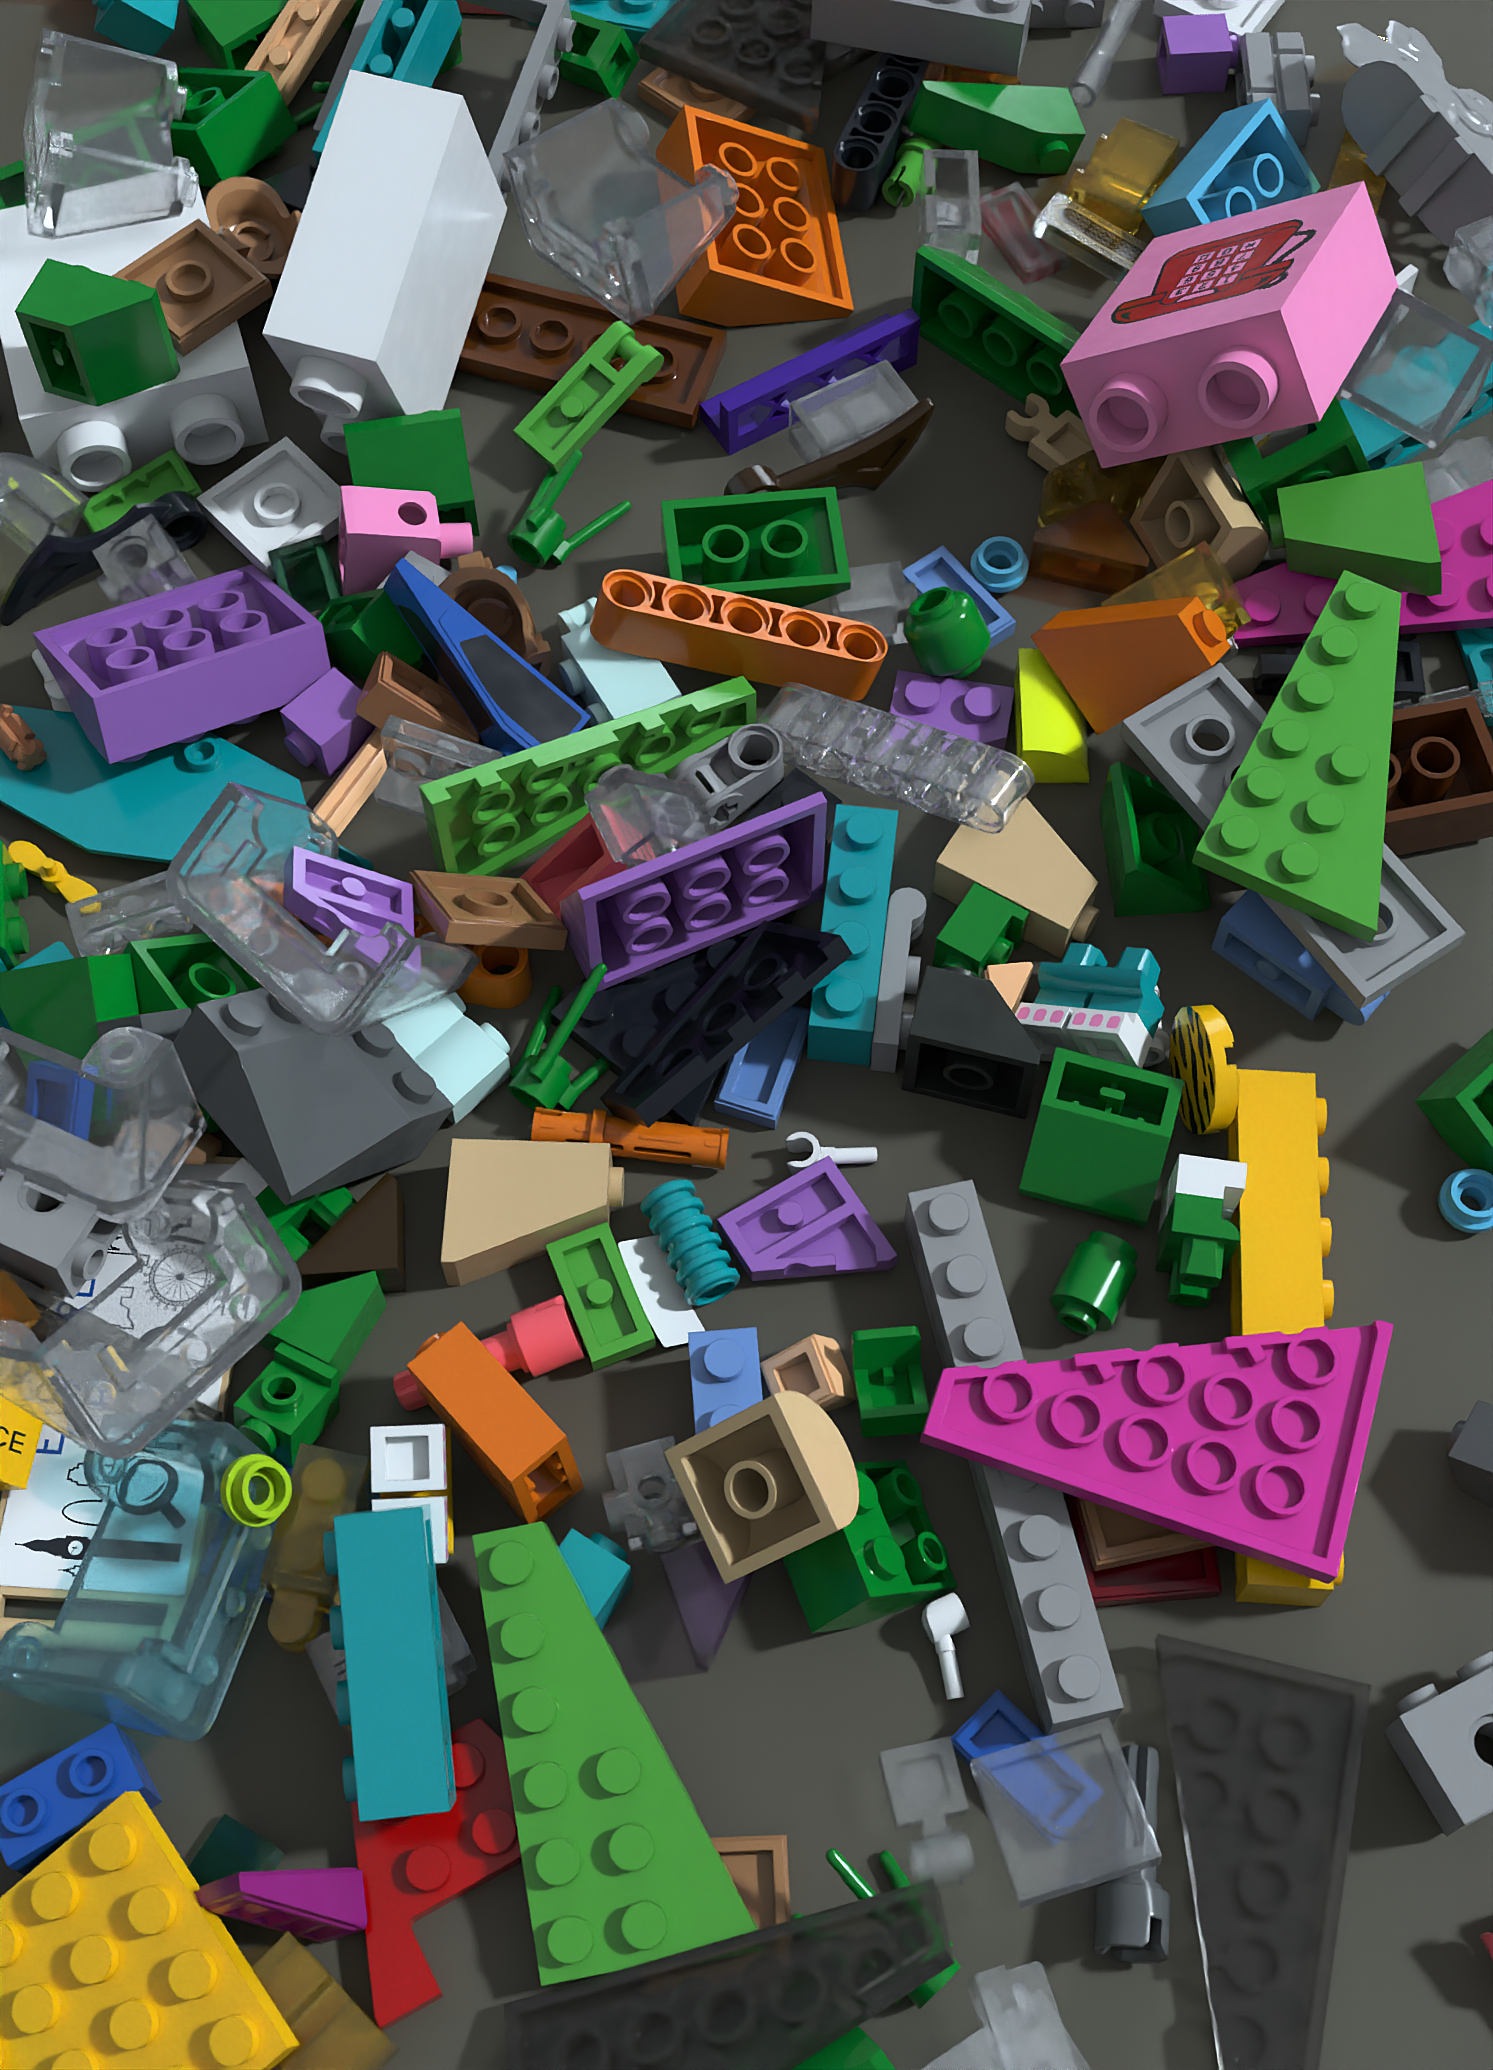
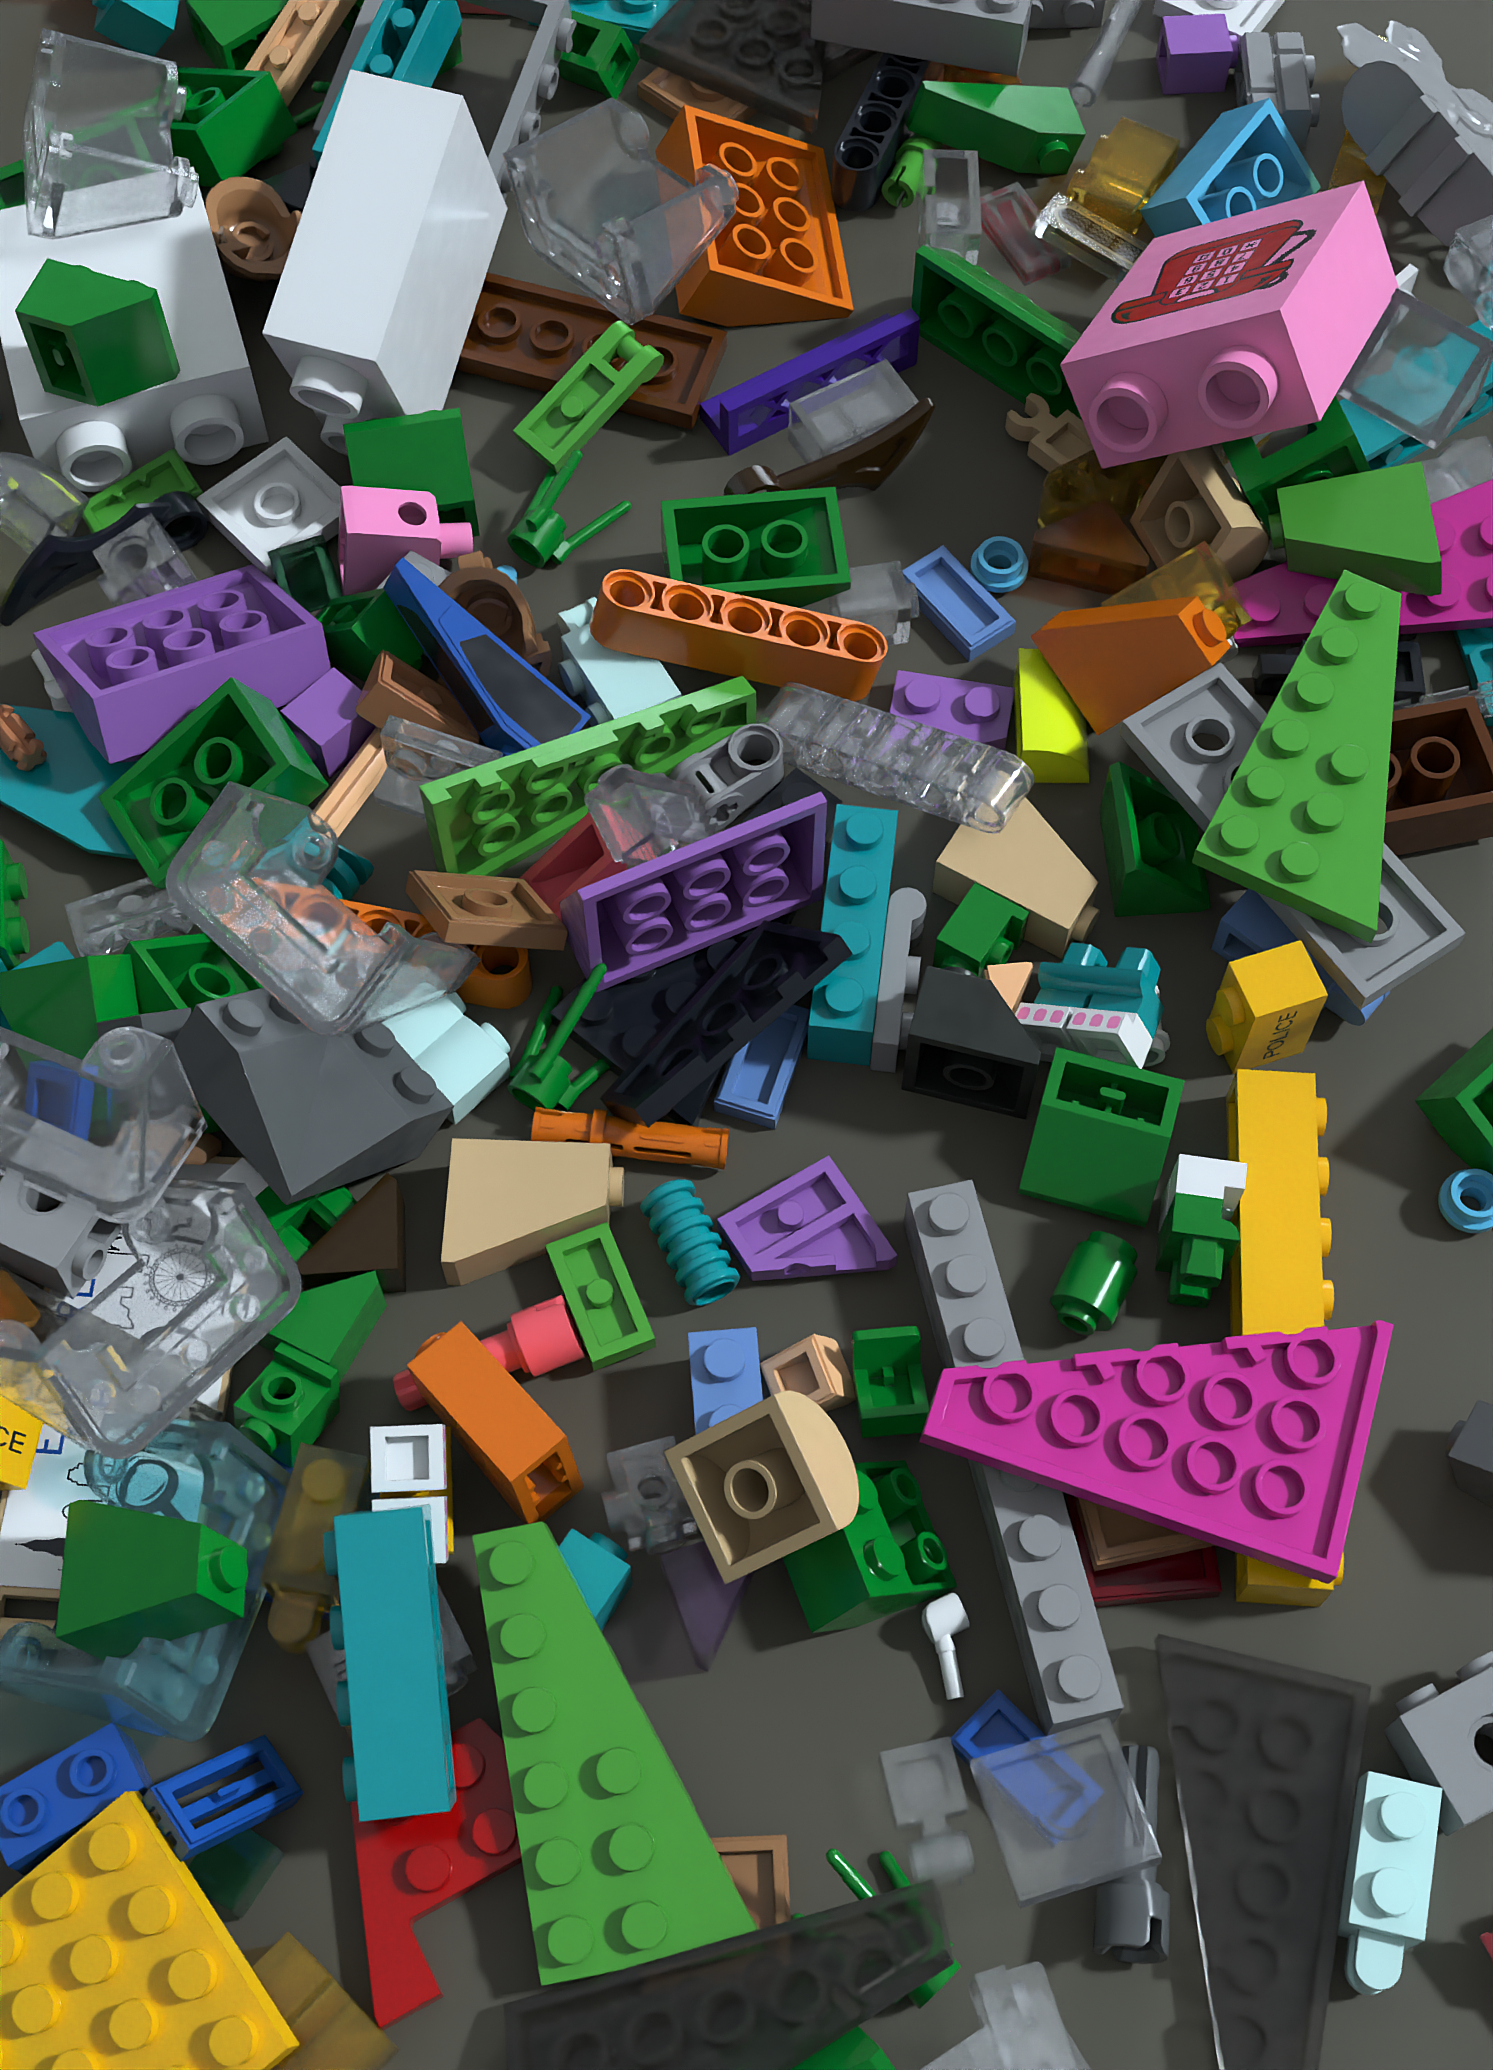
(52, 872): yellow piece -> none
(142, 1578): none -> green slope
(179, 1820): none -> blue tile
(199, 284): medium nougat tile -> none
(225, 739): none -> green slope
(271, 1485): lime plate -> none
(305, 1901): magenta slope -> none
(343, 896): medium lavender wing -> none
(659, 1291): white sticker -> none
(805, 1141): white hand -> none
(946, 633): green head -> none
(1199, 1058): yellow tile -> none
(1266, 1007): none -> yellow brick
(1387, 1877): none -> light aqua brick

